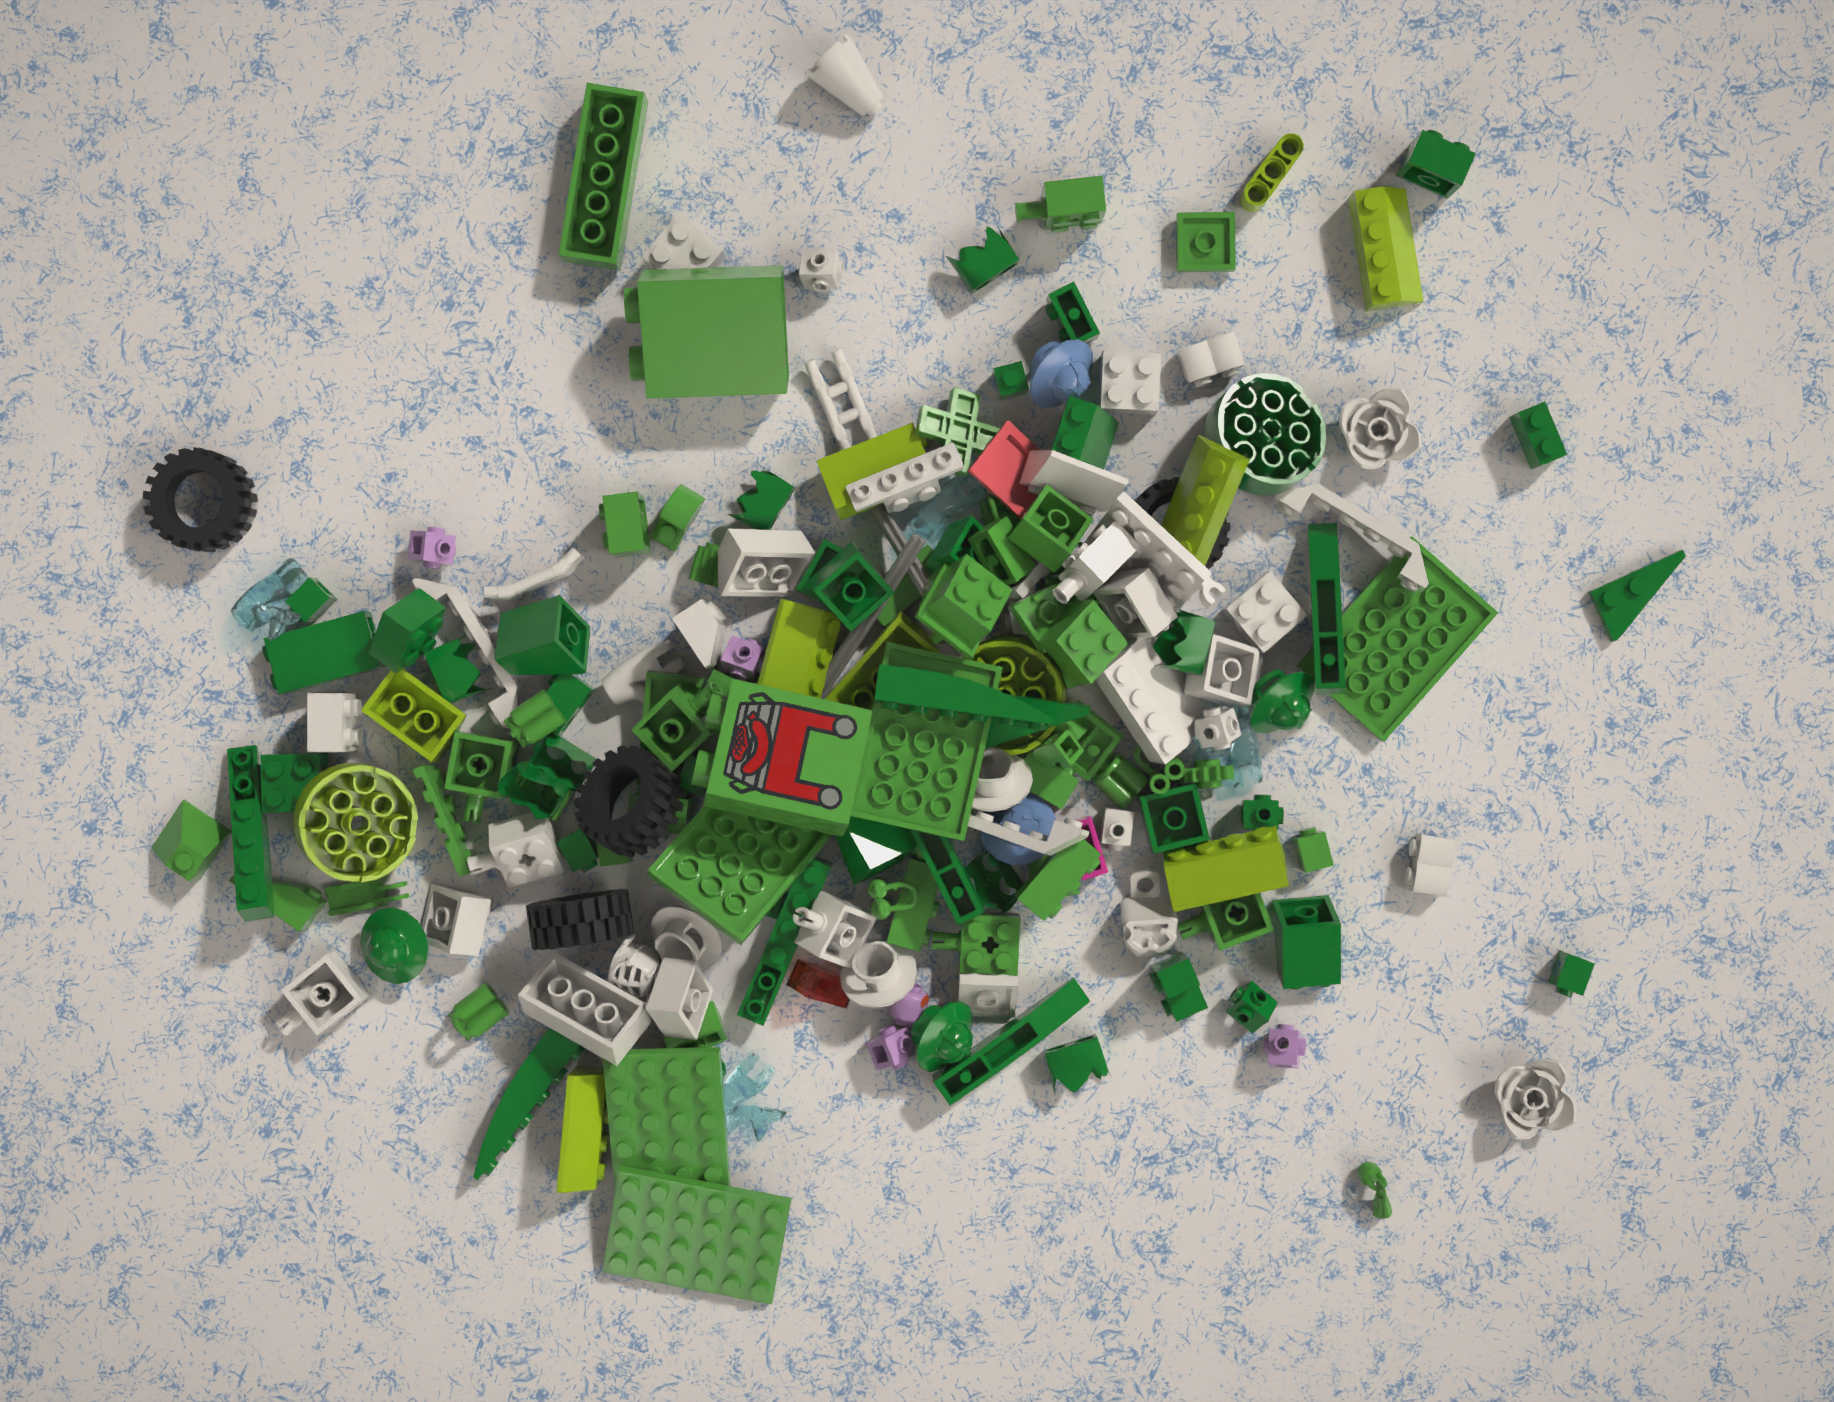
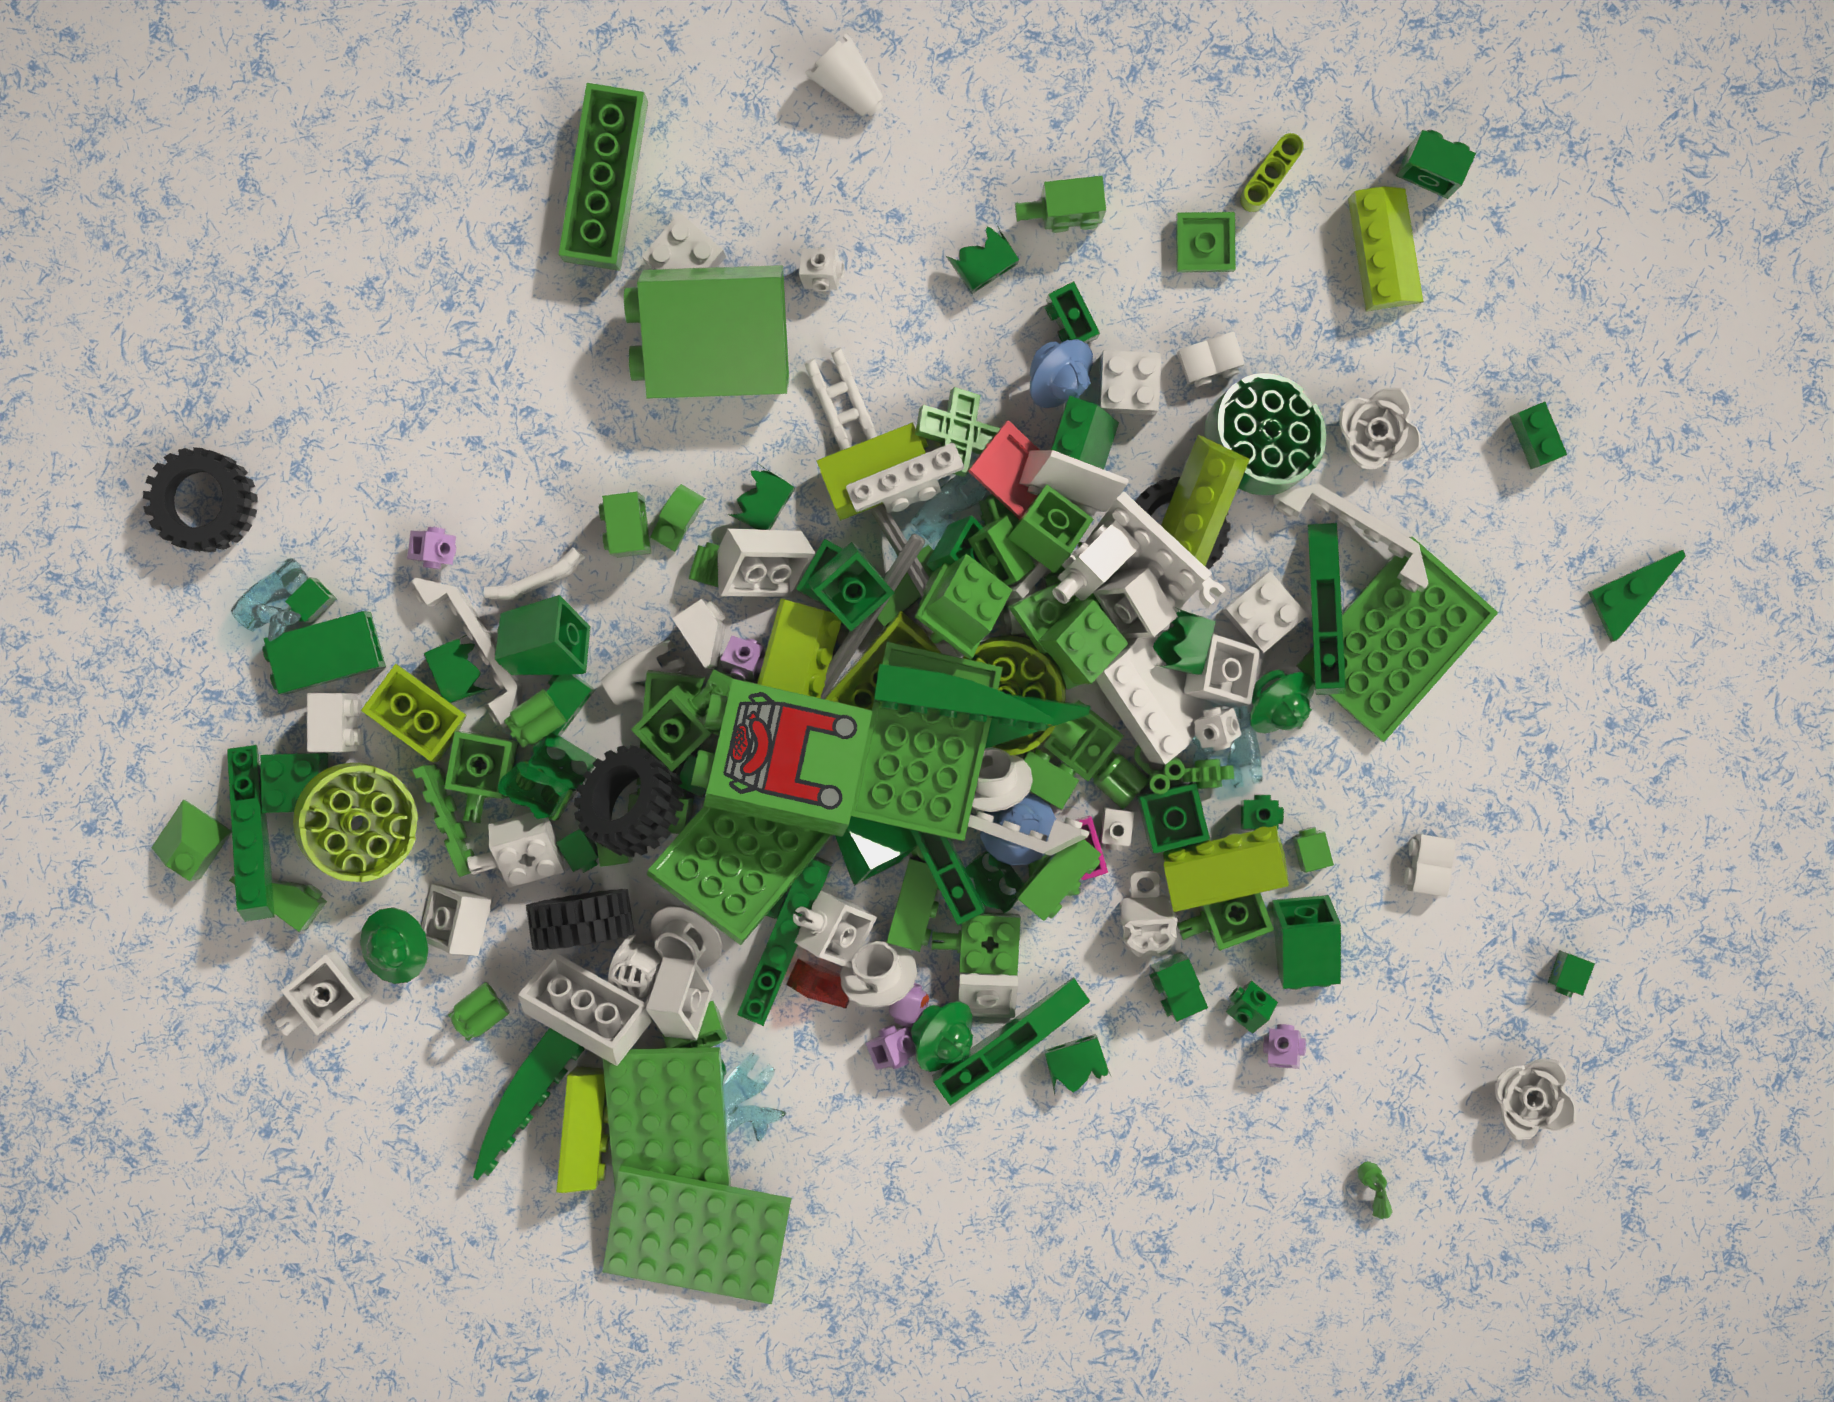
(360, 896): bright green arm -> none
(407, 630): green brick -> none
(881, 905): bright green piece -> none
(1010, 380): green brick -> none
(1056, 748): bright green leg -> none

